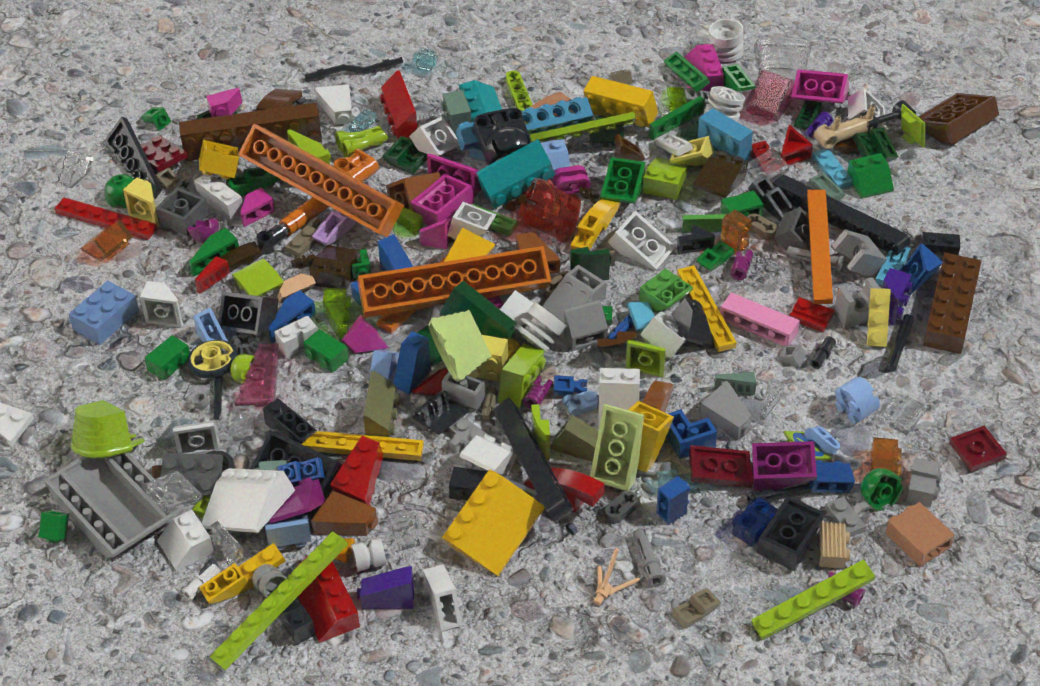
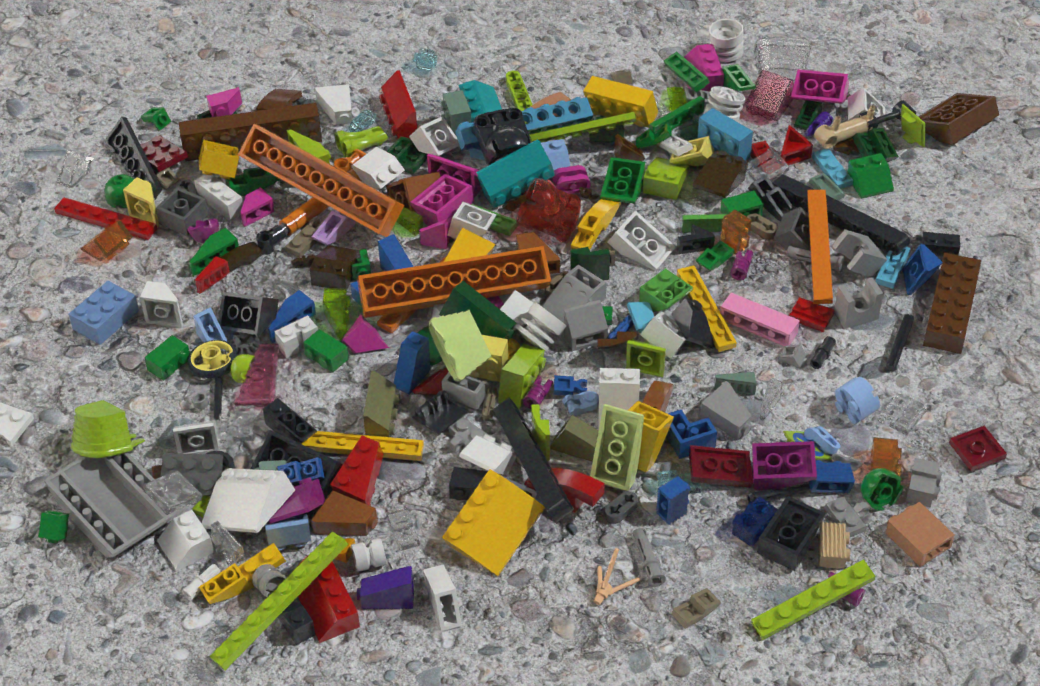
(258, 278): lime slope -> none
(299, 282): light nougat slope -> none
(321, 73): black bar -> none
(377, 168): none -> white slope
(384, 362): light blue slope -> none
(649, 138): none -> green slope
(878, 317): light yellow plate -> none
(900, 286): dark purple slope -> none

